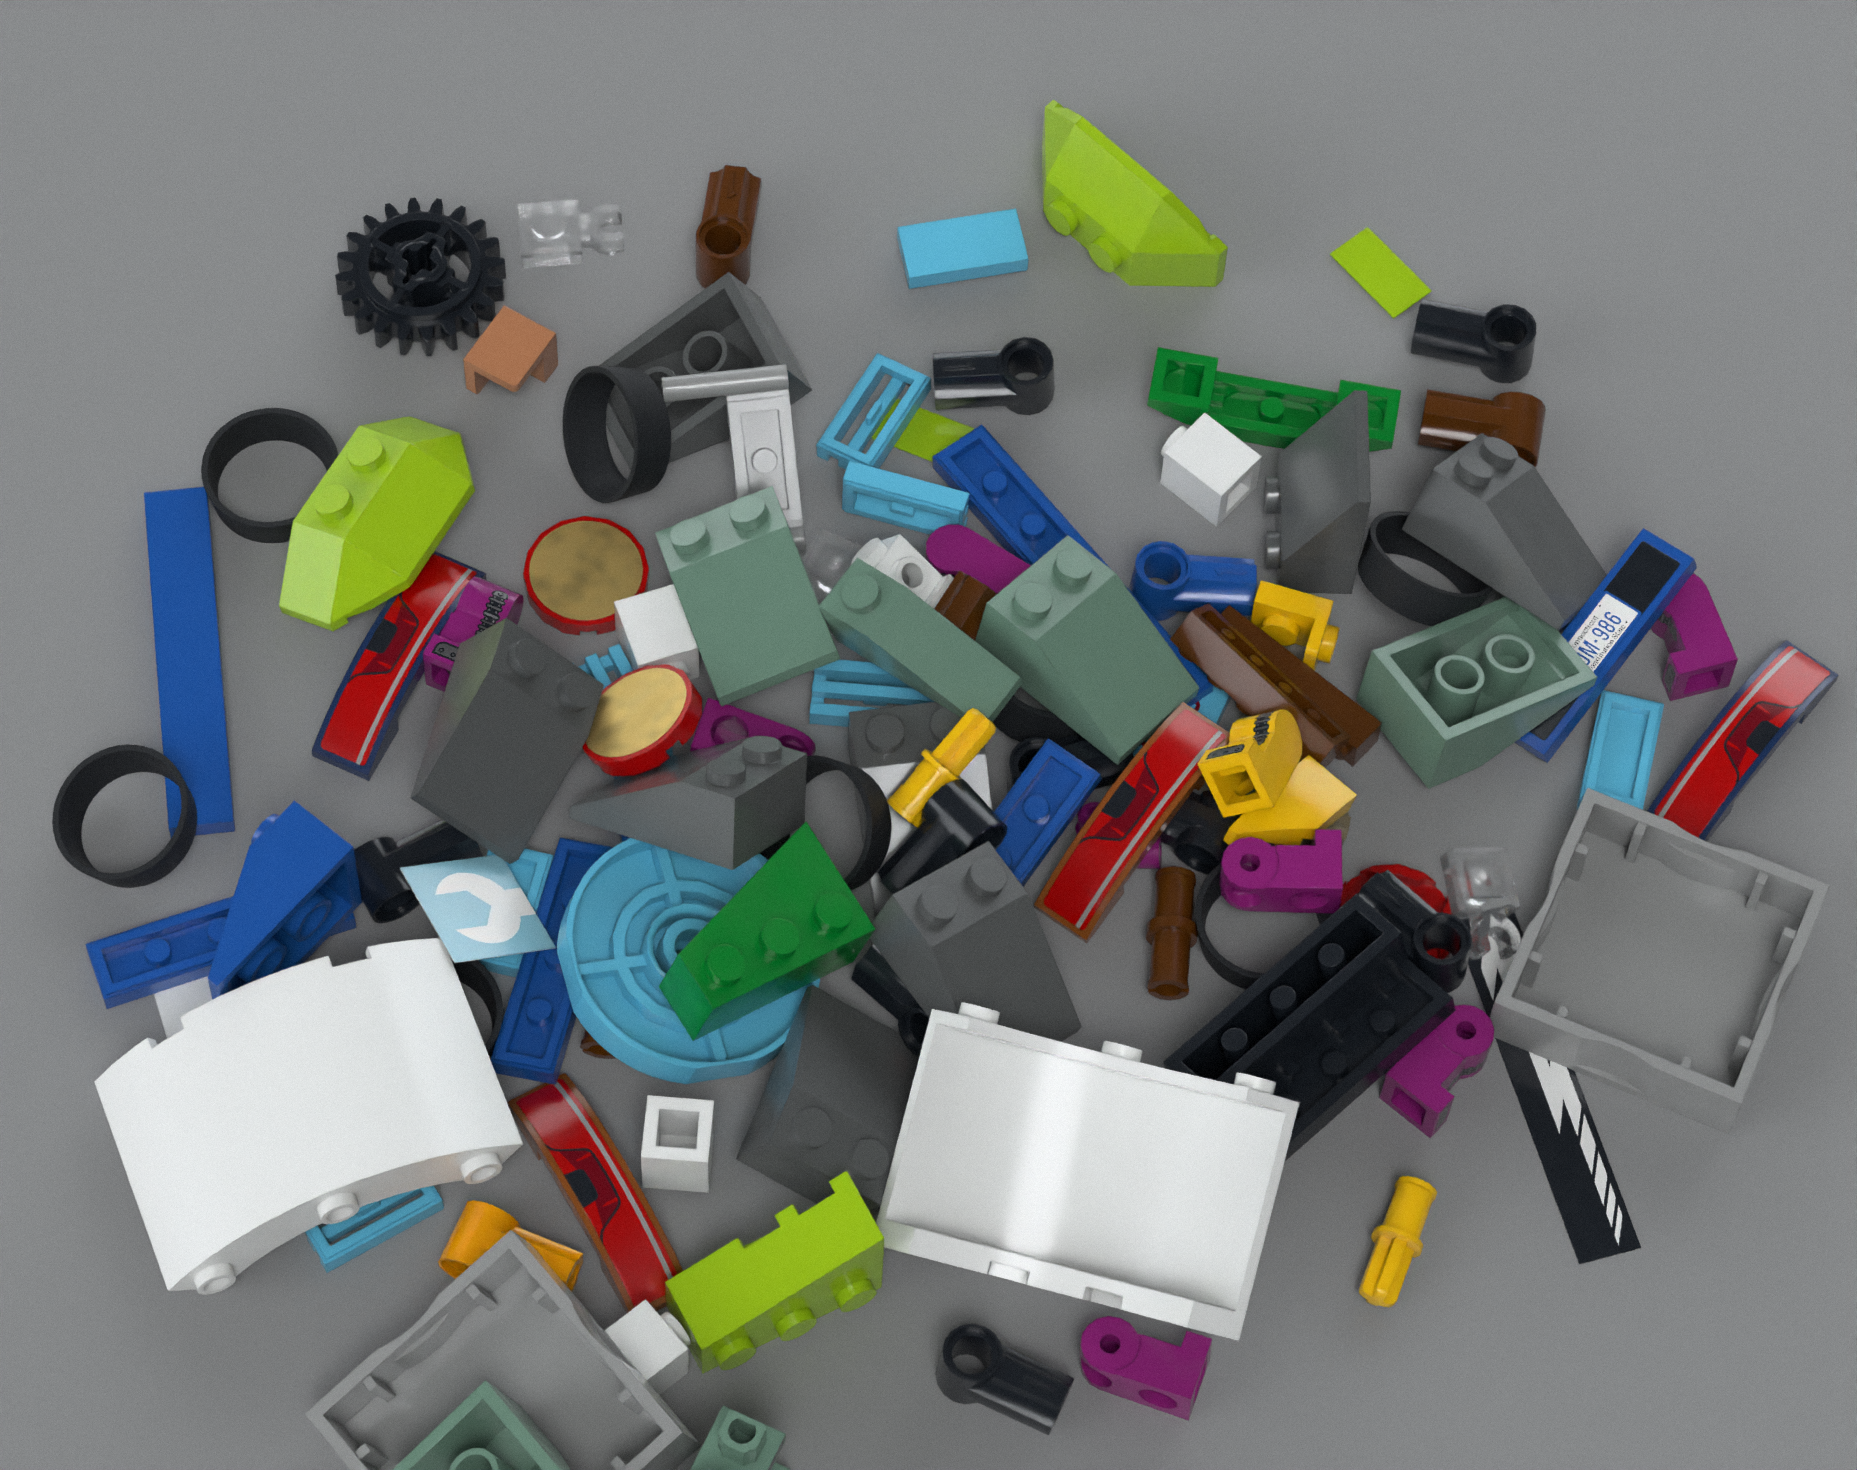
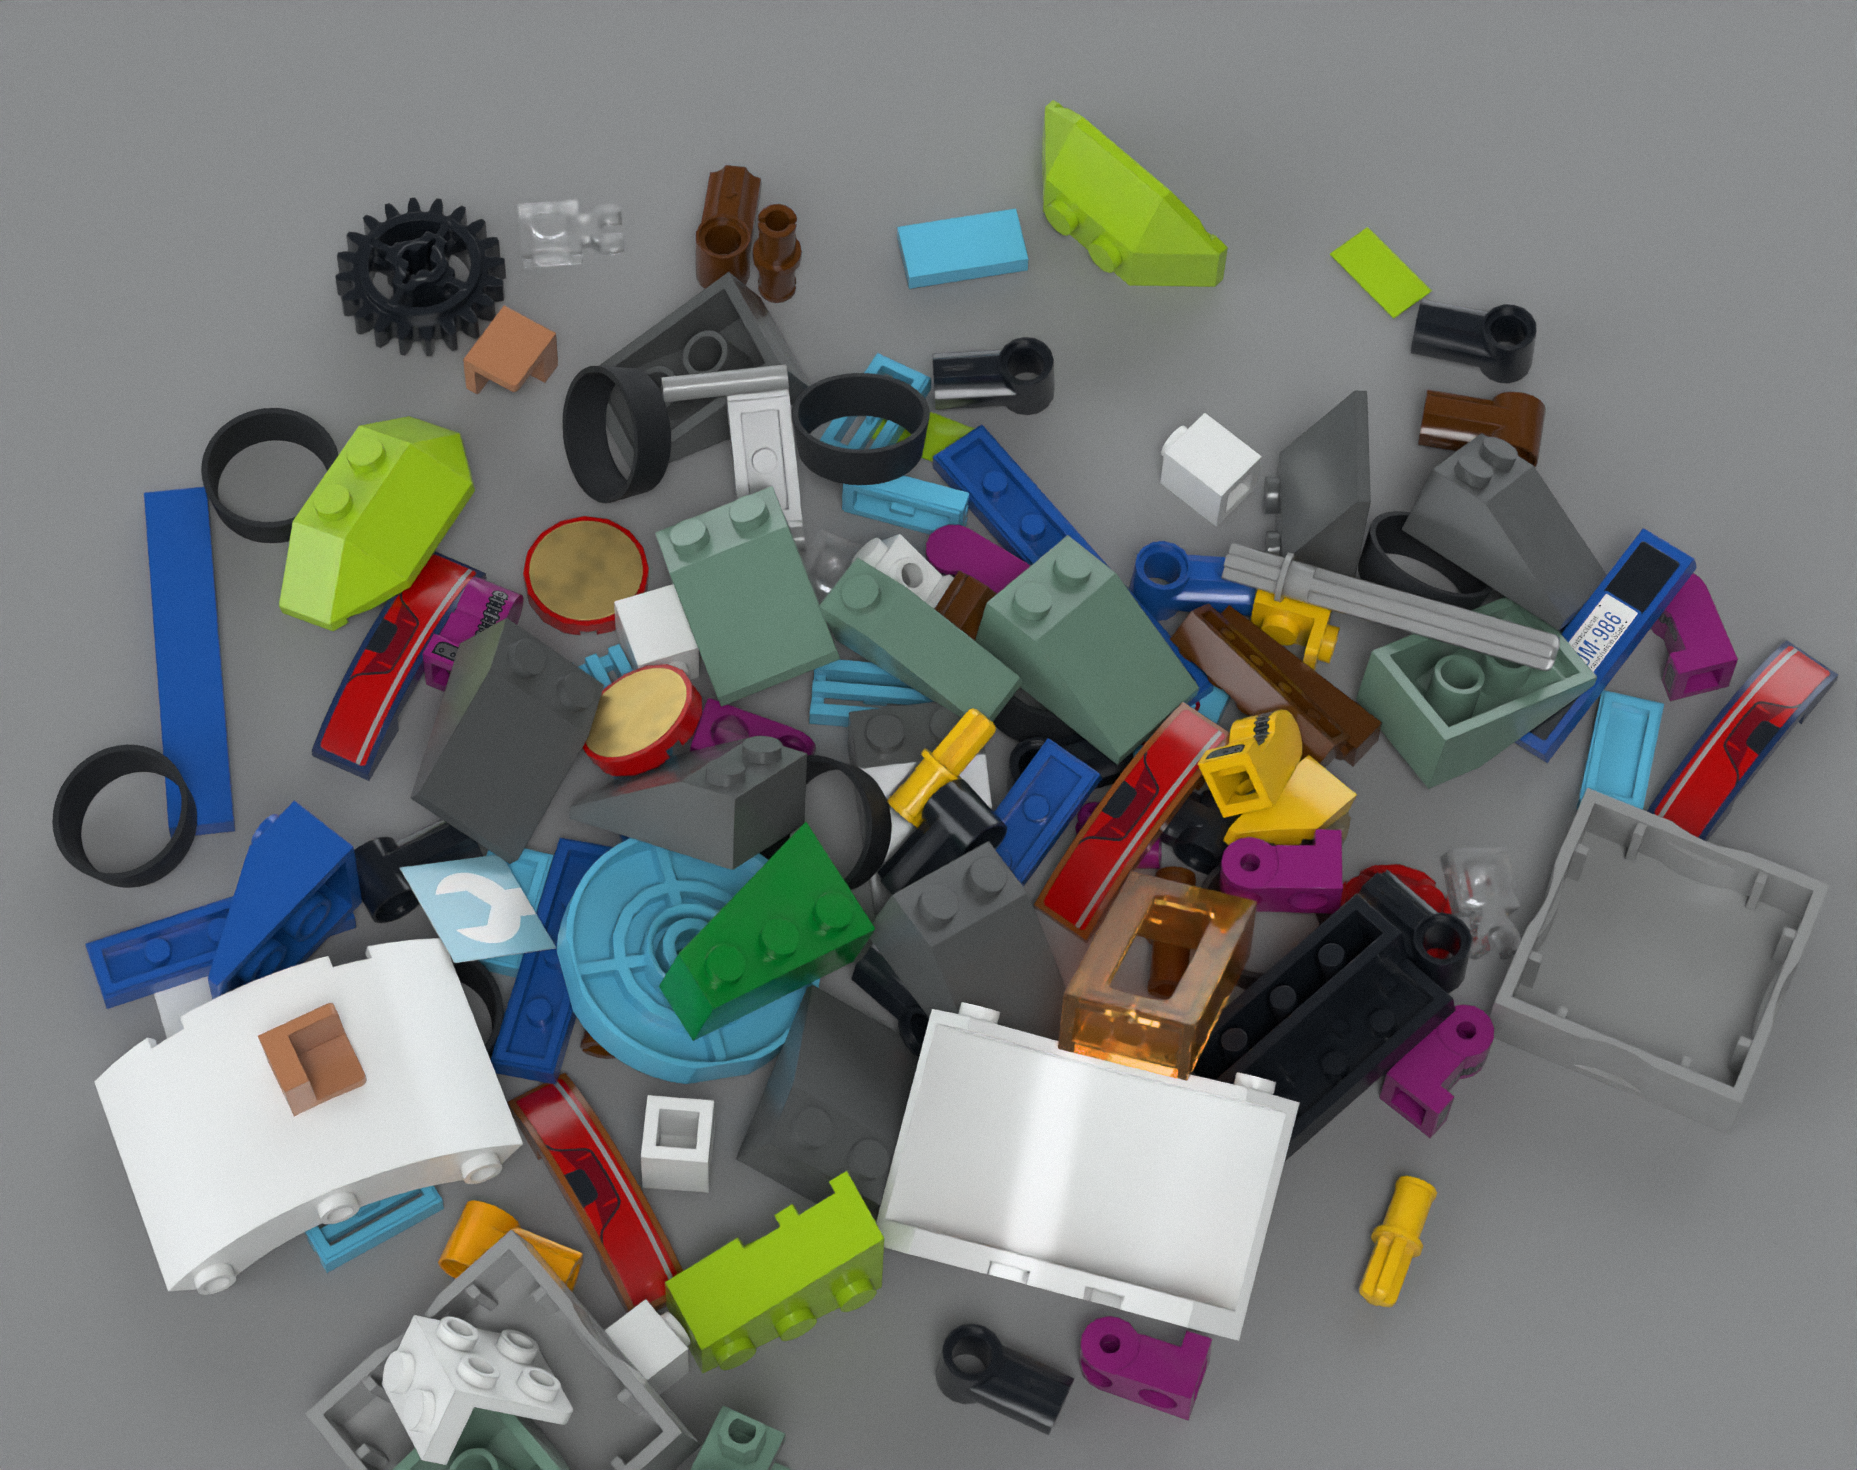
(312, 1059): none -> nougat panel
(453, 1367): none -> white bracket
(777, 253): none -> reddish brown pin
(860, 396): none -> black tyre
(1162, 1033): none -> clear orange piece
(1257, 408): green slope -> none
(1390, 607): none -> light grey axle
(1561, 1133): black sticker -> none

